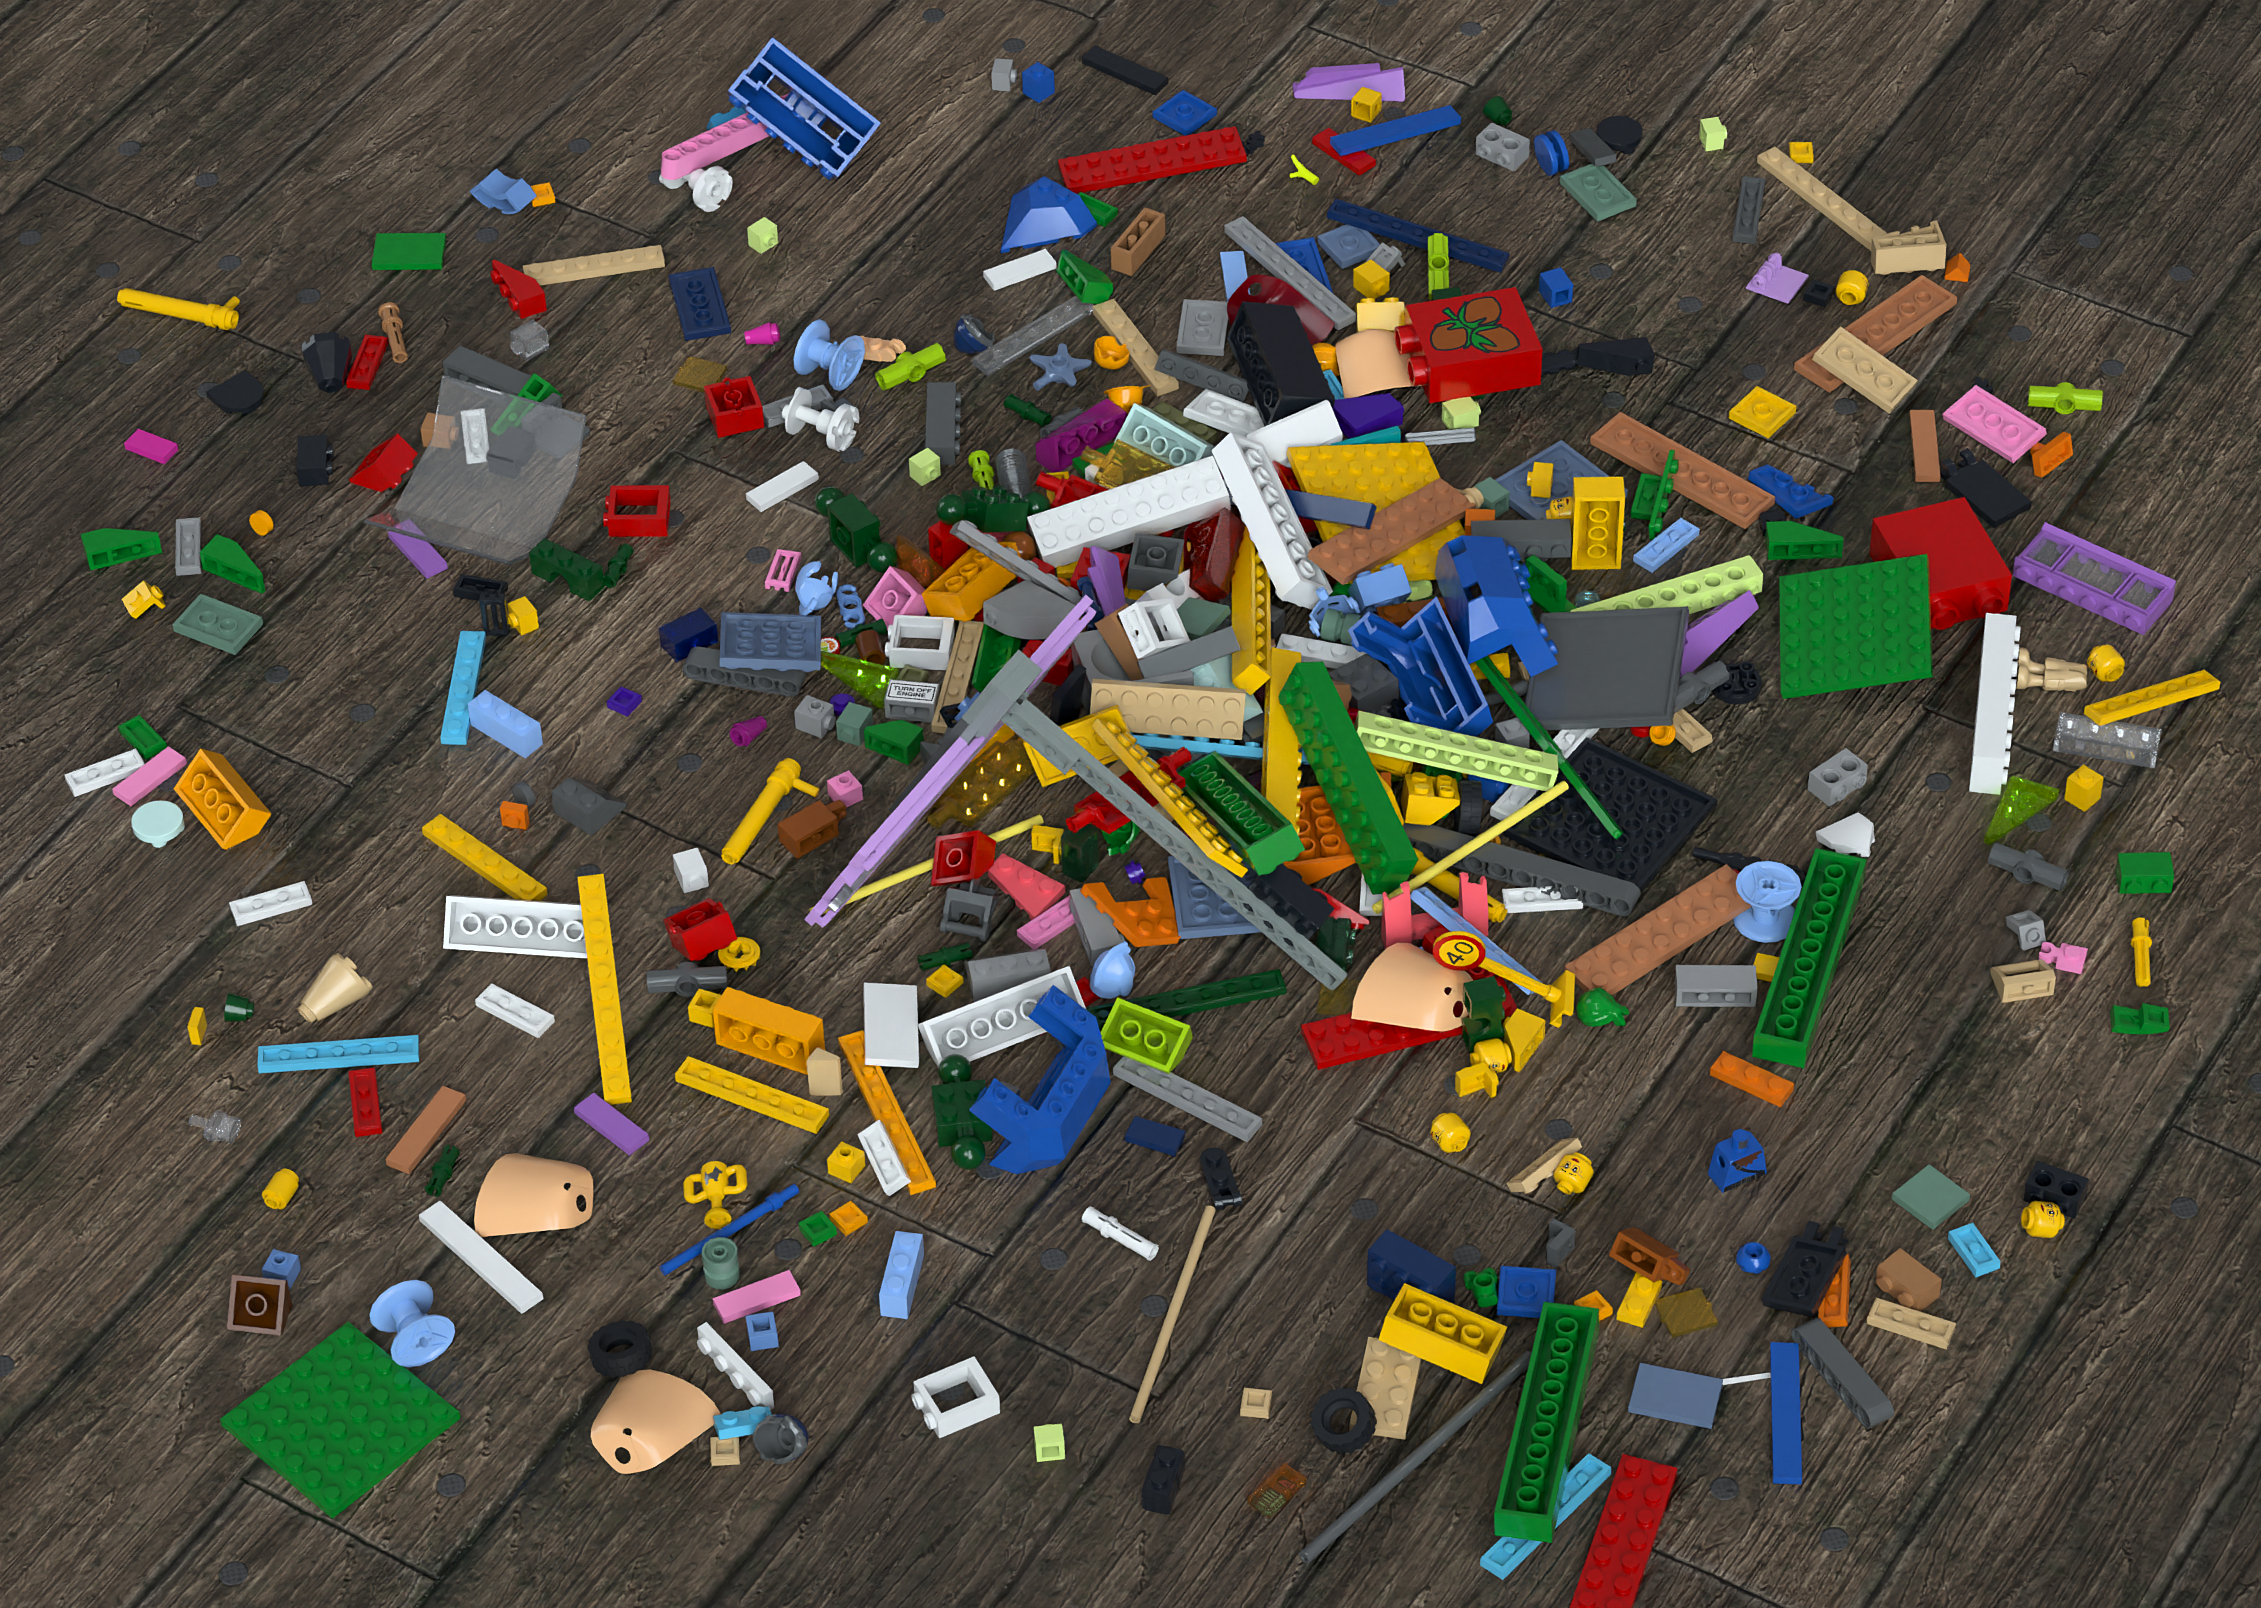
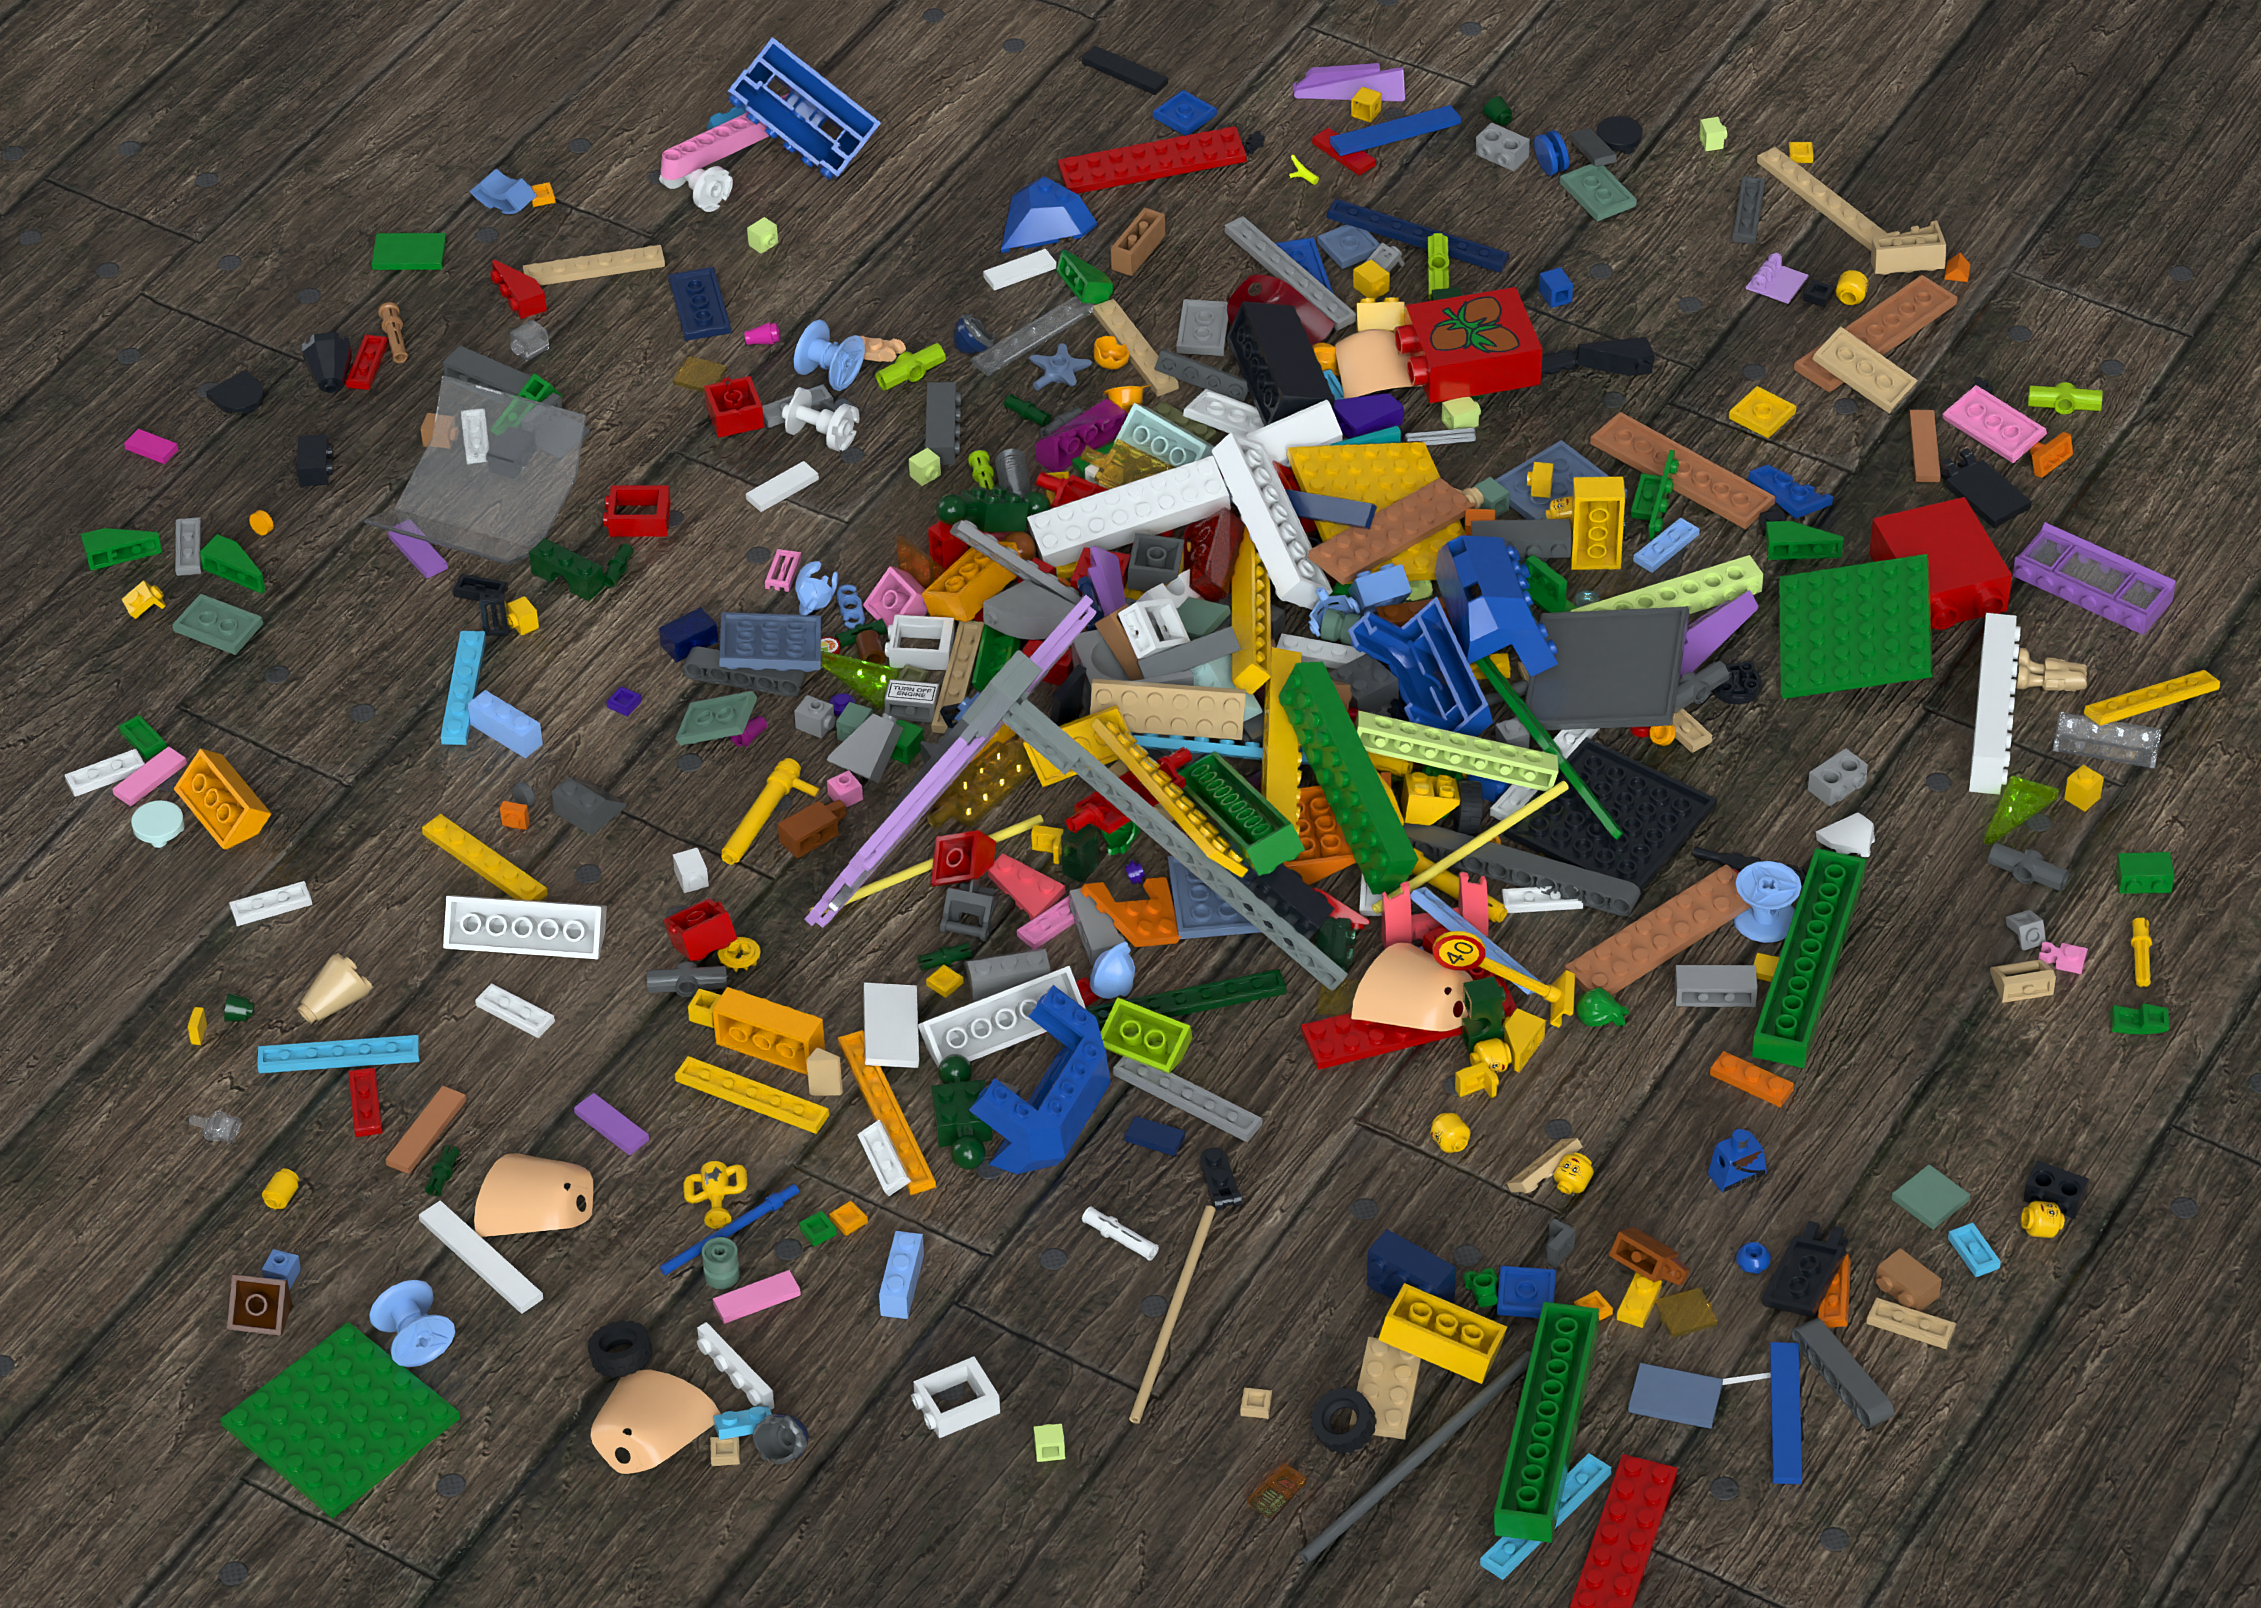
(211, 314): yellow cylinder -> none
(385, 465): red slope -> none
(604, 989): yellow plate -> none
(716, 718): none -> sand green plate
(762, 1331): medium blue plate -> none
(846, 1162): yellow plate -> none
(855, 530): dark green brick -> none
(868, 747): none -> light grey slope
(1003, 75): light grey plate -> none
(1038, 82): blue brick -> none
(1101, 211): green tile -> none
(1163, 1479): black brick -> none
(1233, 271): light blue tile -> none
(2106, 663): yellow head -> none

